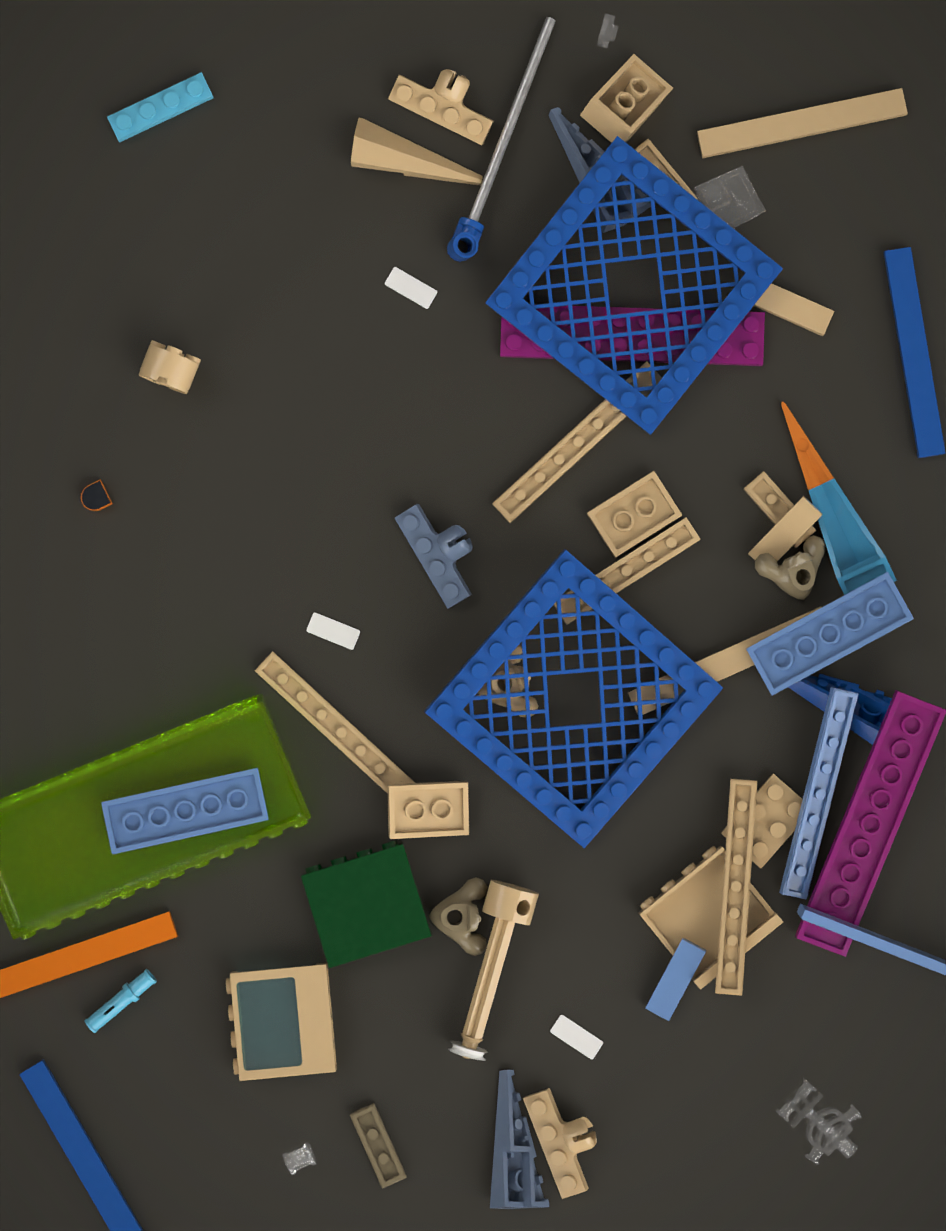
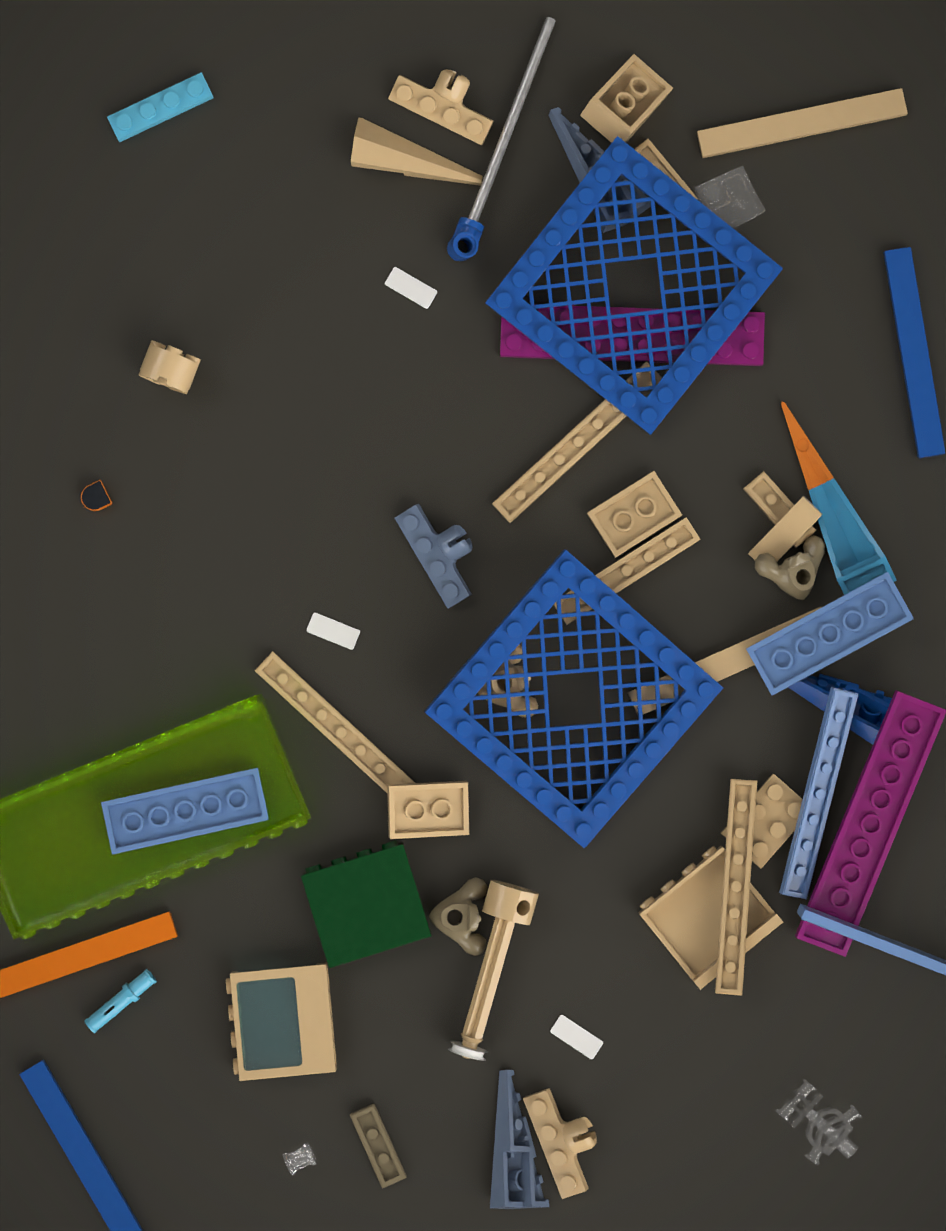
(608, 31): clear plate -> none
(675, 979): medium blue tile -> none
(795, 309): tan tile -> none

